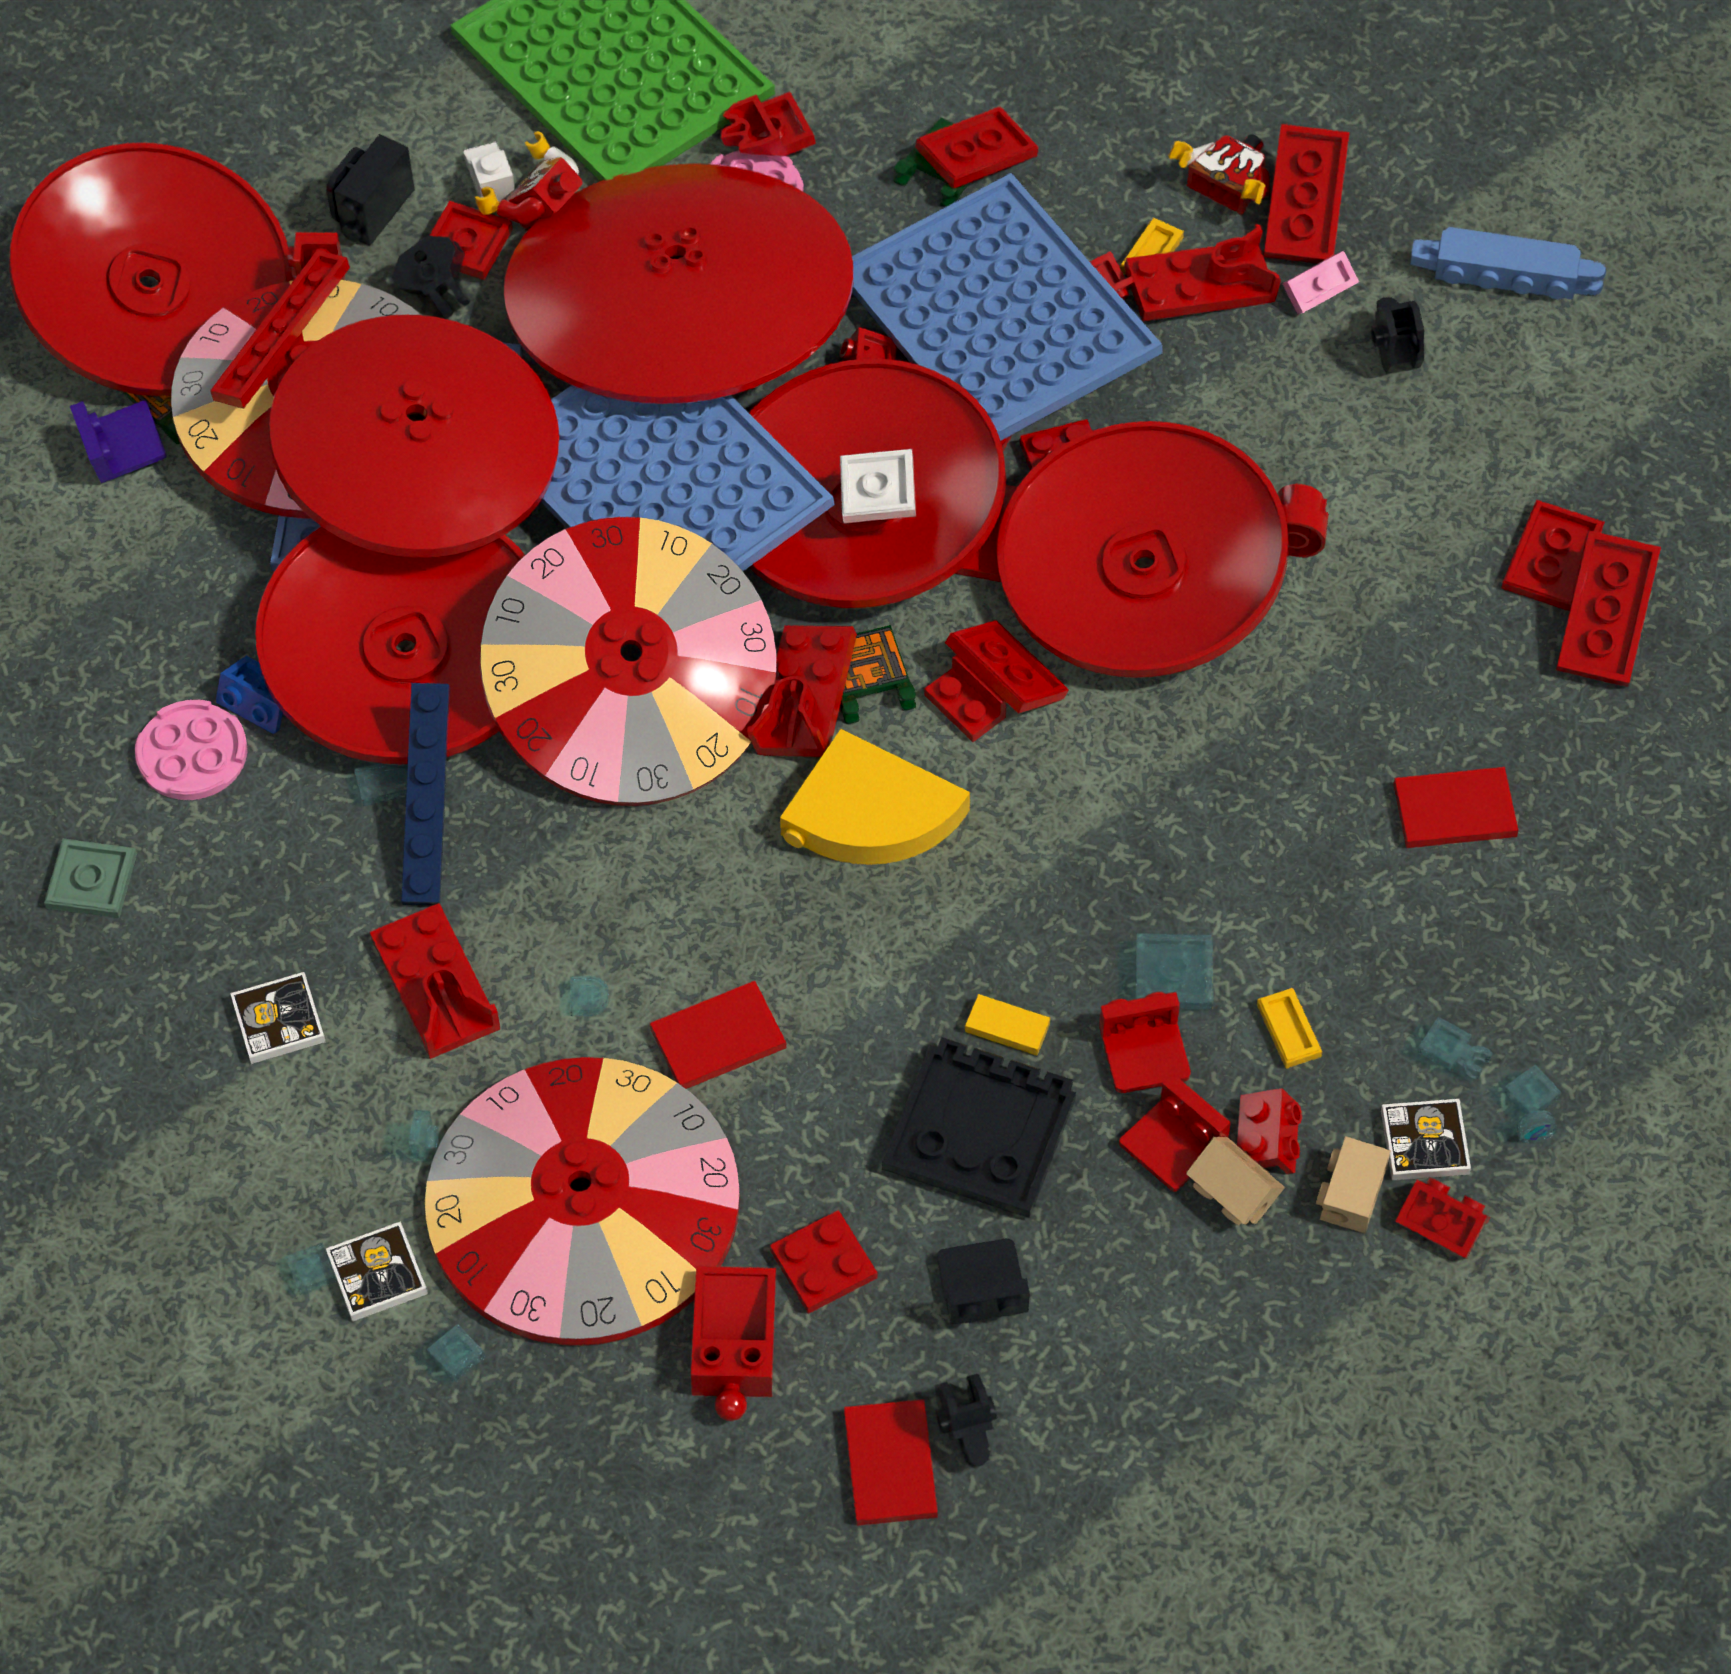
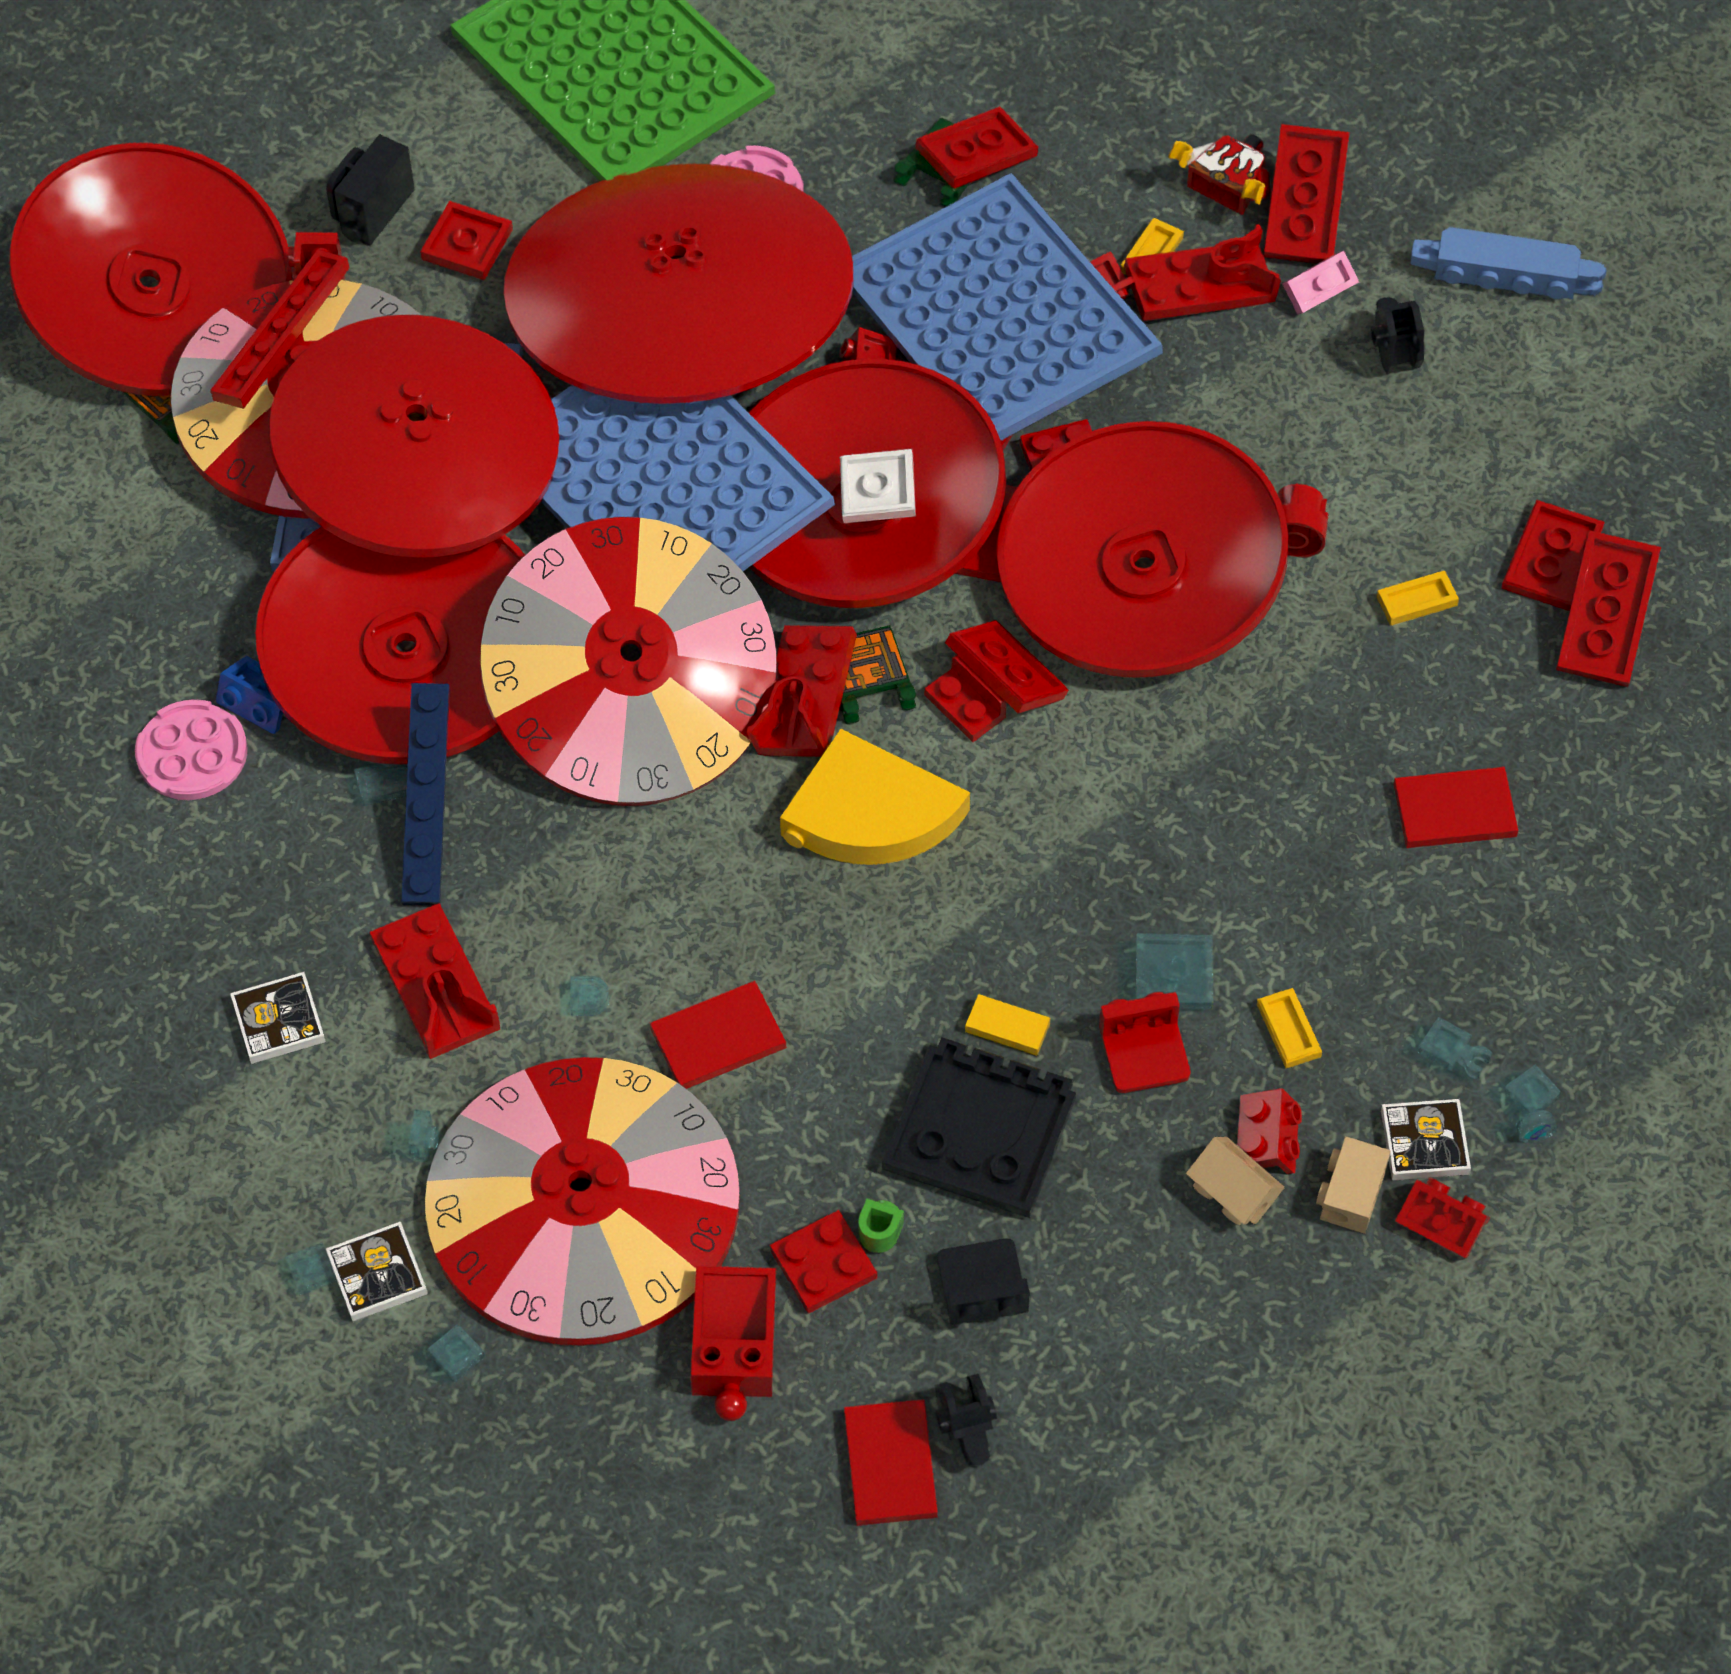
(90, 878): sand green tile -> none
(119, 439): dark purple bracket -> none
(435, 274): black hinge -> none
(490, 169): white arch -> none
(541, 191): red torso -> none
(767, 127): red plate -> none
(880, 1225): none -> bright green plate
(1174, 1133): red bracket -> none
(1417, 598): none -> yellow tile

